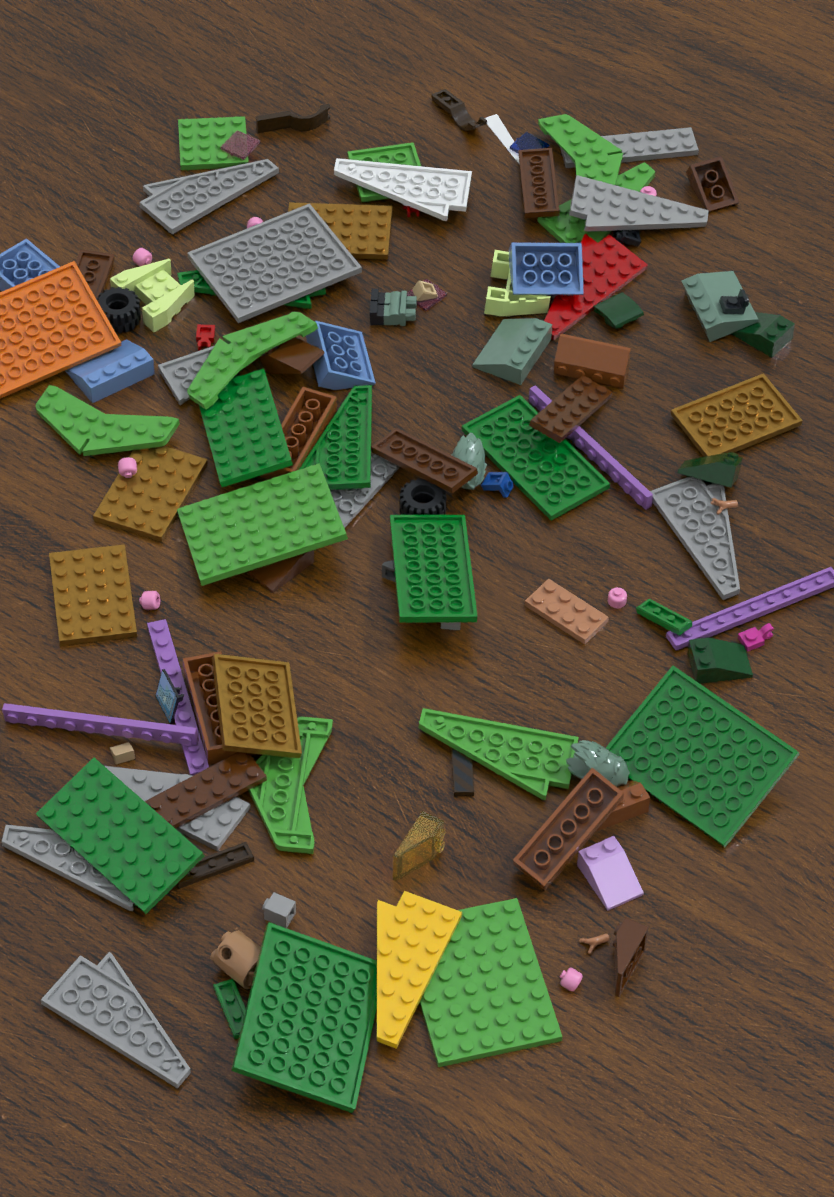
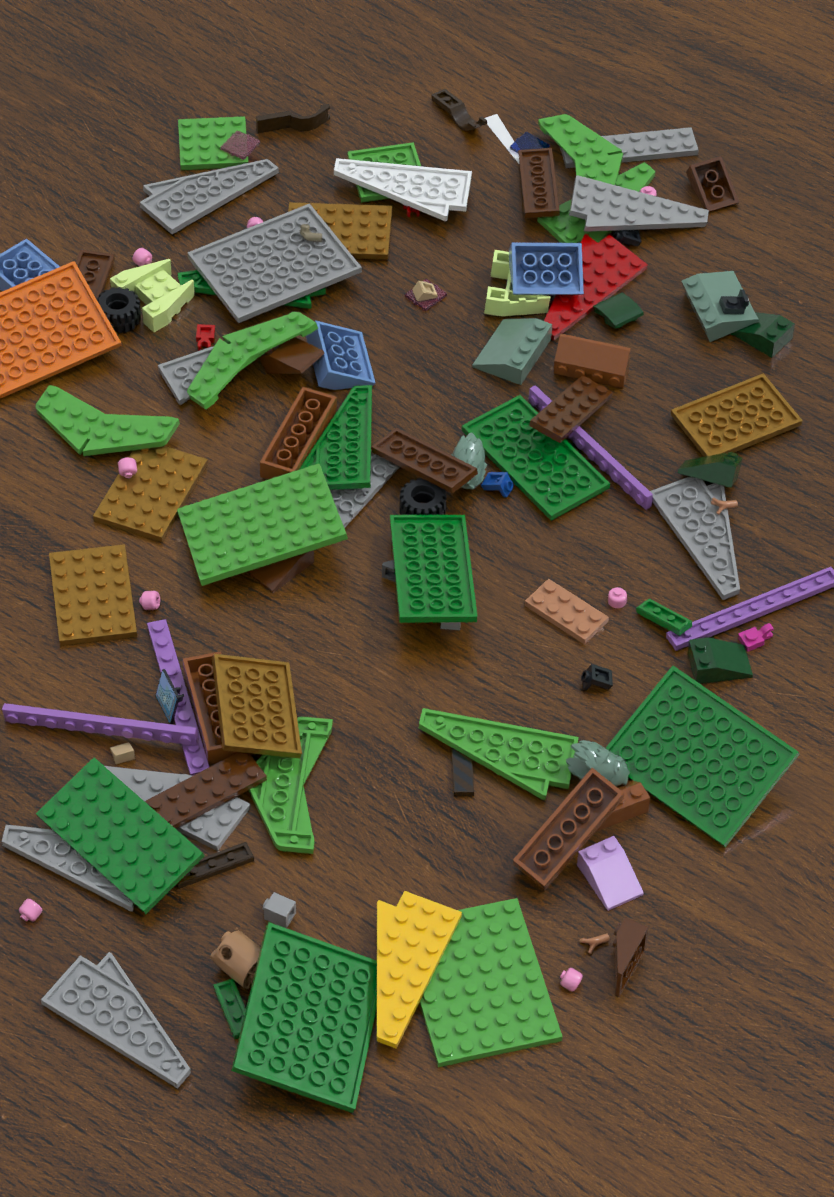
(30, 910): none -> bright pink piece
(112, 371): medium blue slope -> none
(245, 430): green plate -> none
(308, 235): none -> dark tan arm
(392, 308): sand green hips -> none
(419, 845): clear yellow slope -> none
(597, 676): none -> black bracket

